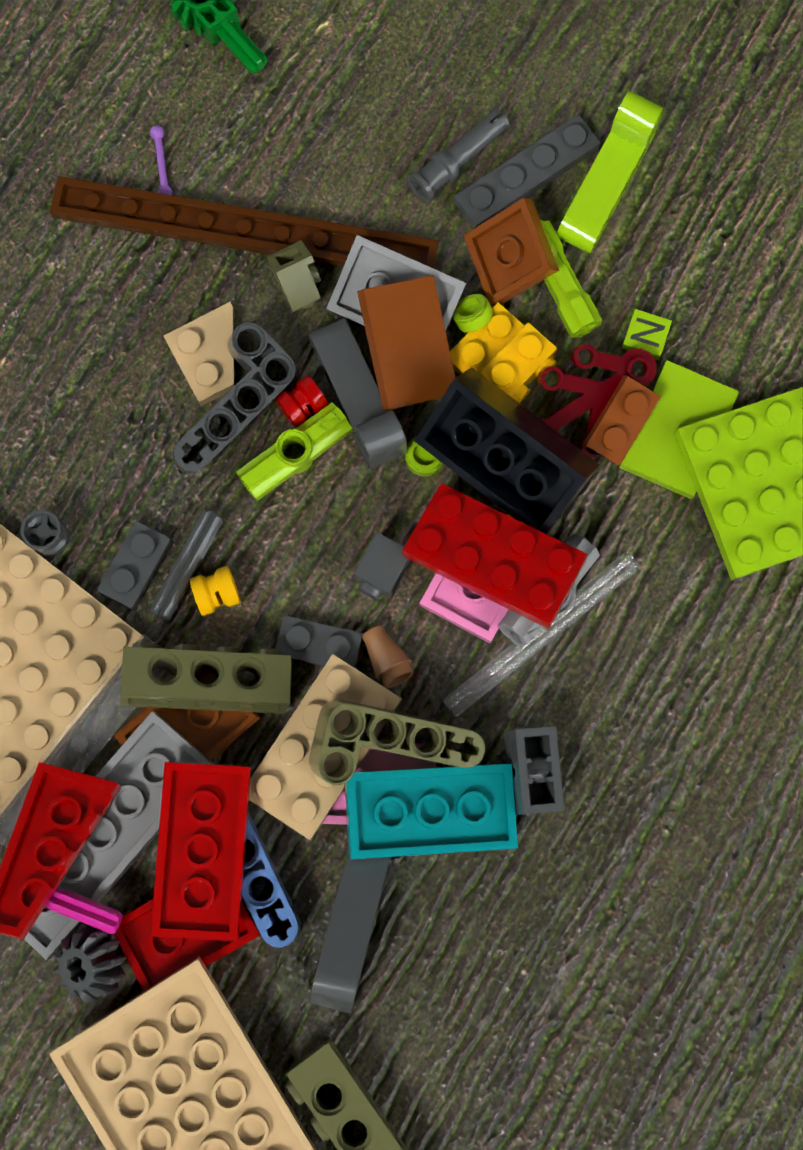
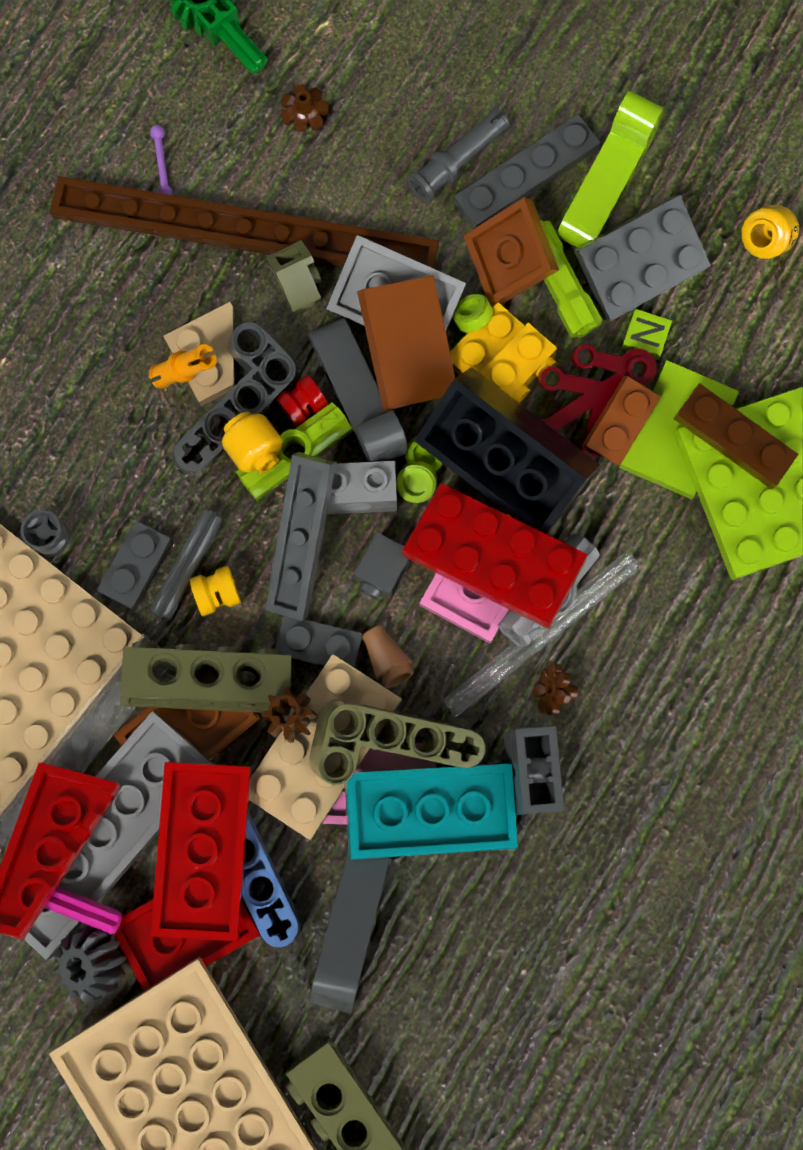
(182, 366): none -> light orange pin
(252, 442): none -> yellow head
(281, 706): none -> reddish brown gear
(300, 535): none -> dark grey plate
(304, 108): none -> reddish brown plant
(363, 488): none -> light grey brick
(416, 481): none -> lime tile
(554, 690): none -> reddish brown plant
(642, 257): none -> dark grey plate
(735, 436): none -> reddish brown plate
(770, 231): none -> yellow head

